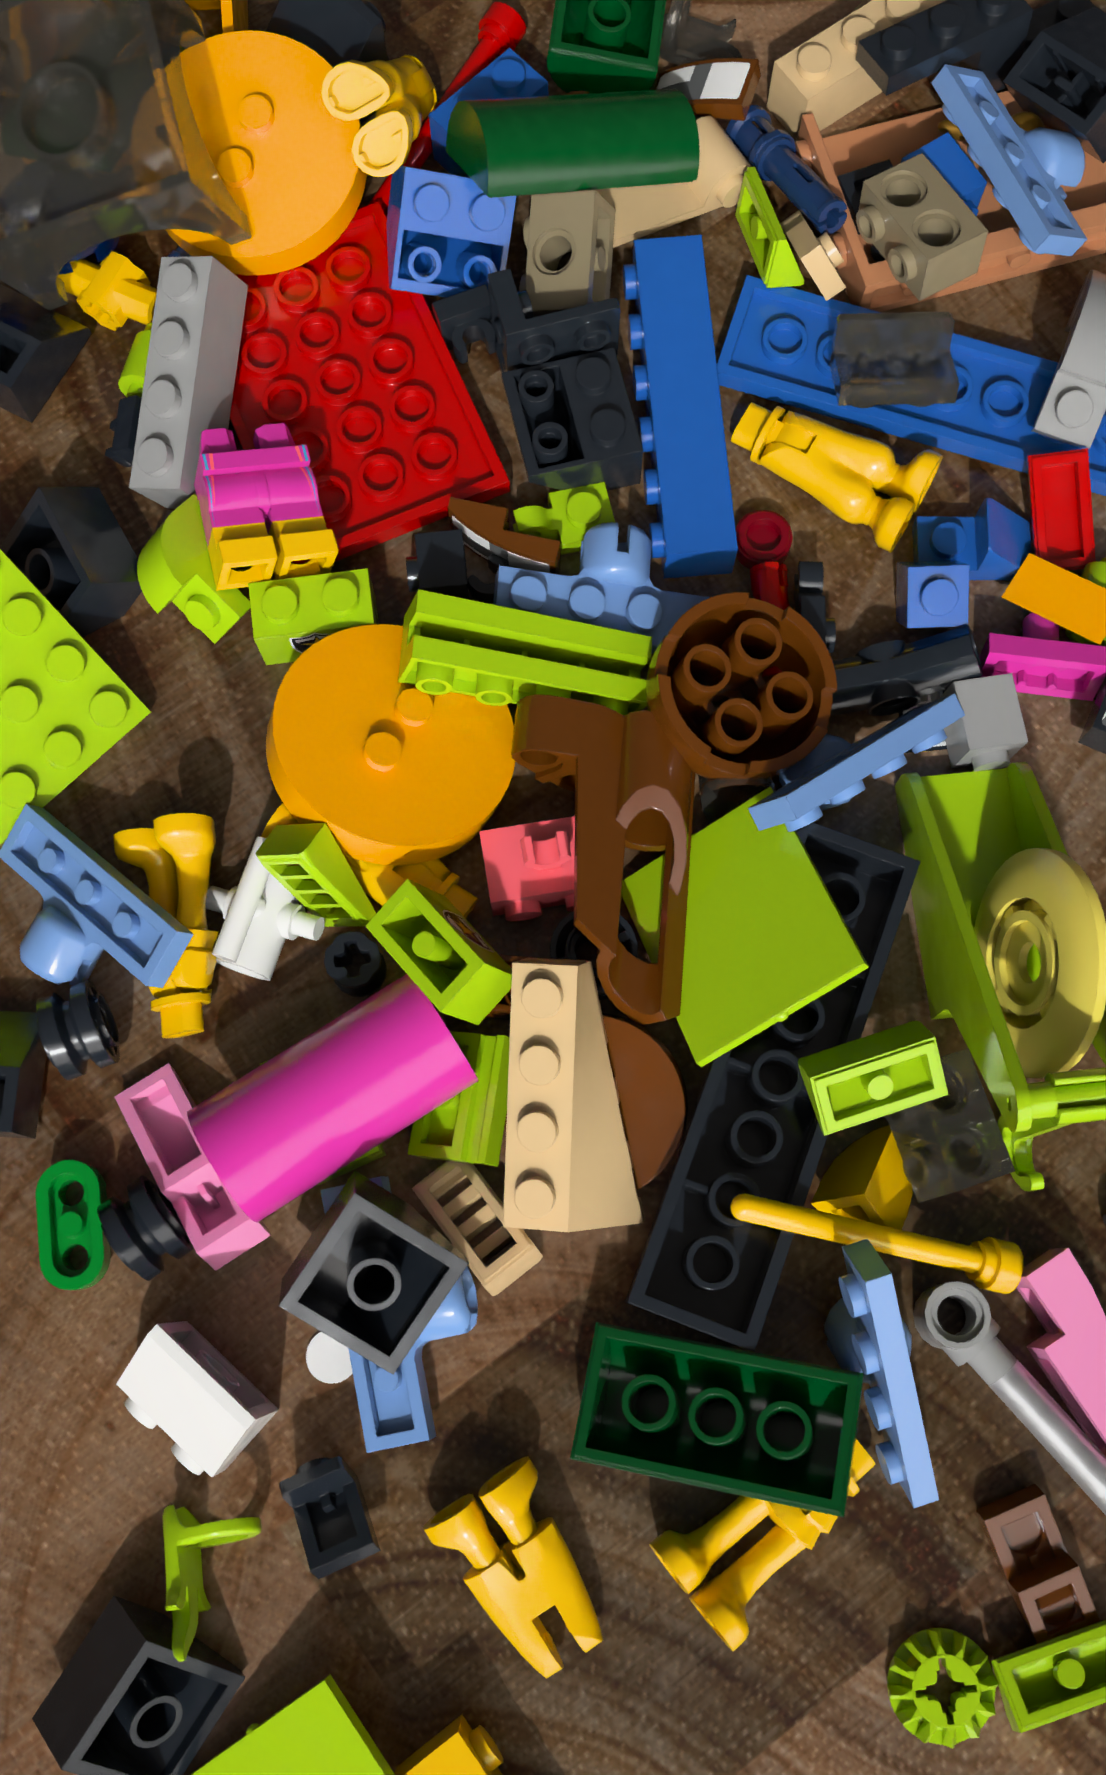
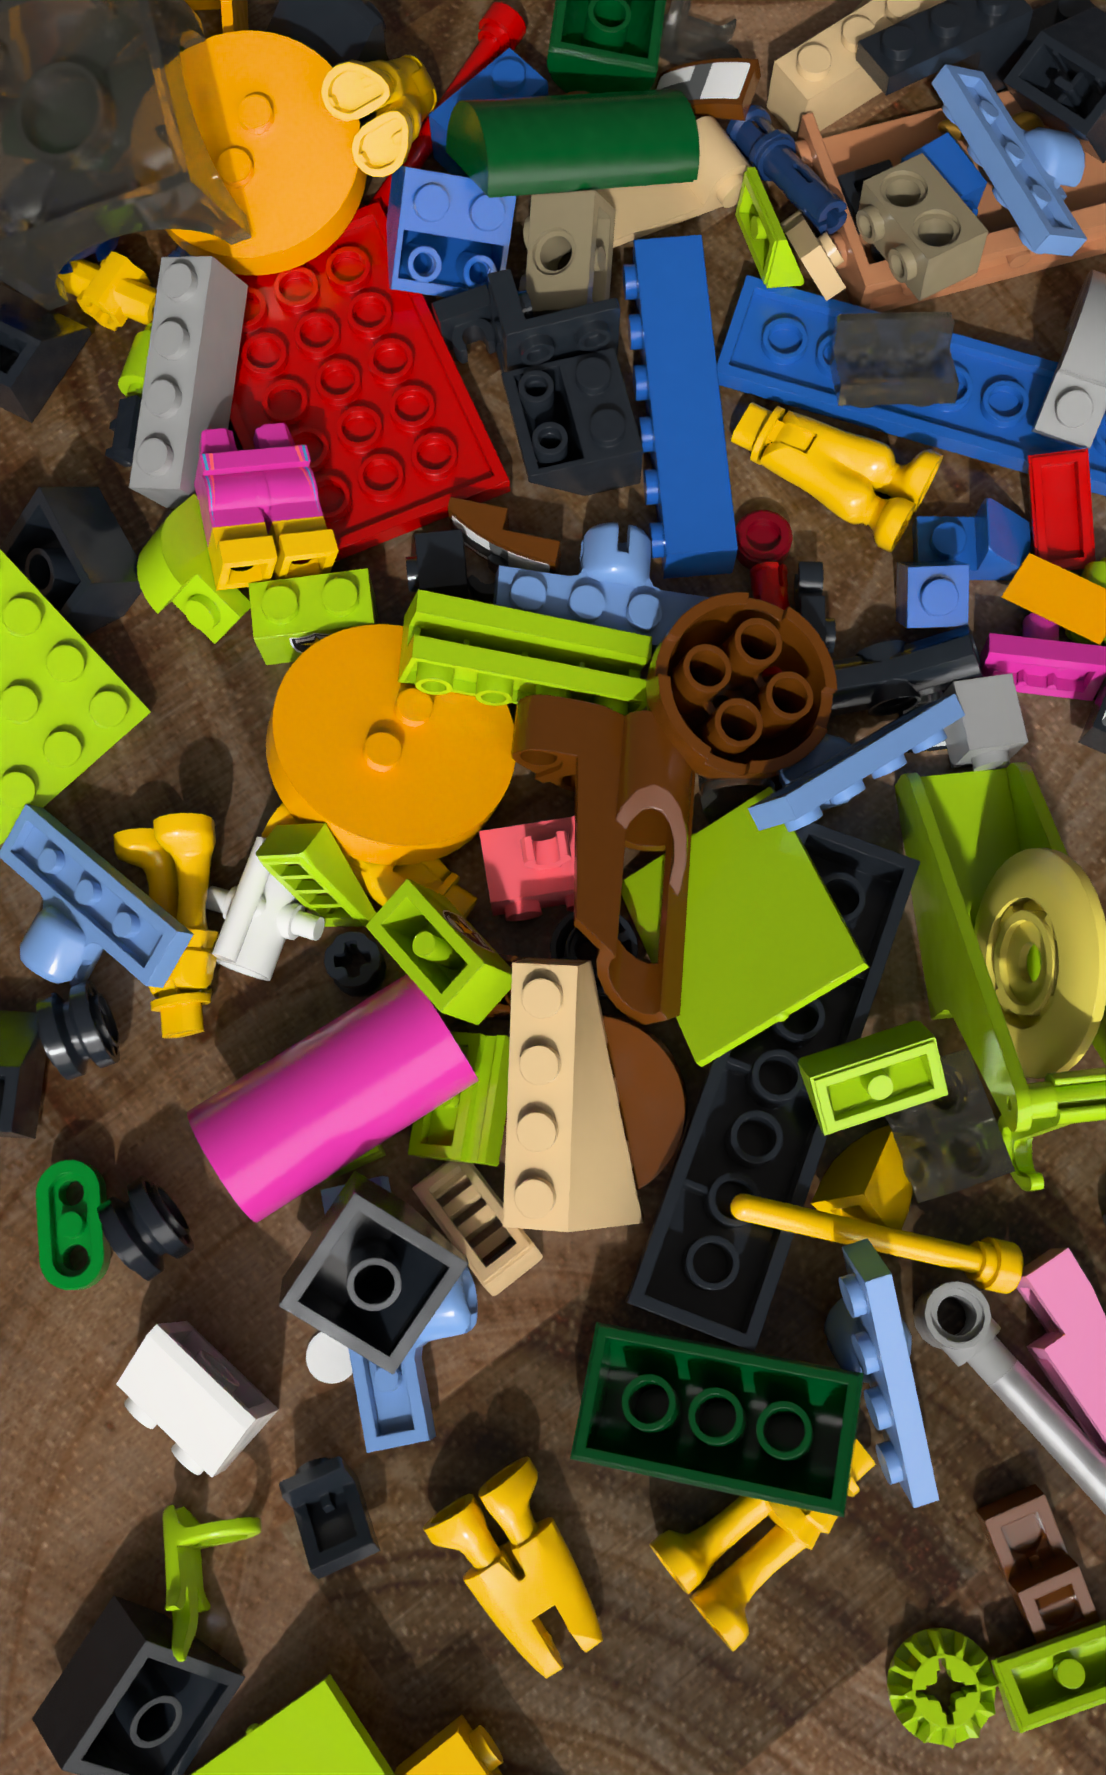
(159, 1122): bright pink slope -> none
(568, 516): lime plate -> none

